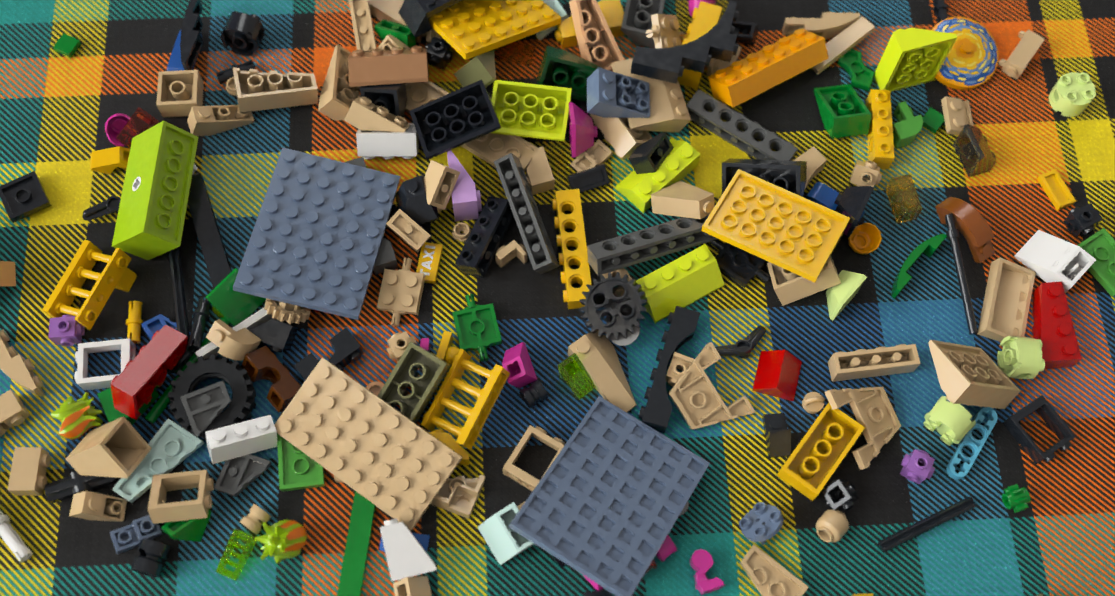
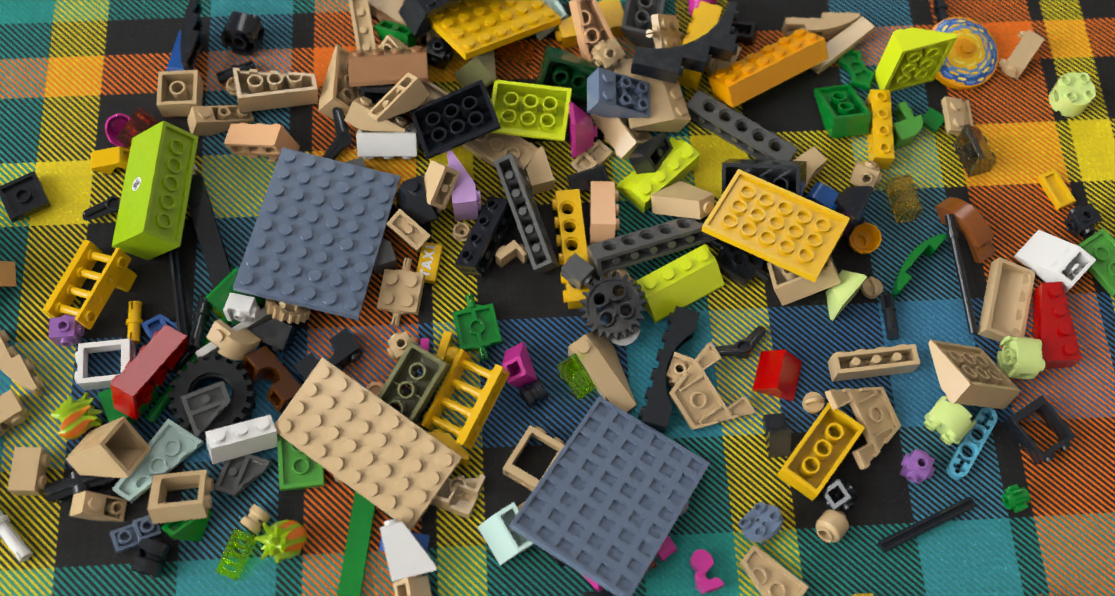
(67, 45): green tile -> none
(241, 308): none -> white brick
(259, 140): none -> light nougat wedge
(343, 135): none -> black piece
(402, 98): none -> tan slope
(577, 272): none -> dark grey brick
(603, 211): none -> light nougat wedge
(607, 53): none -> tan brick
(872, 288): none -> tan tile
(889, 315): none -> black piece

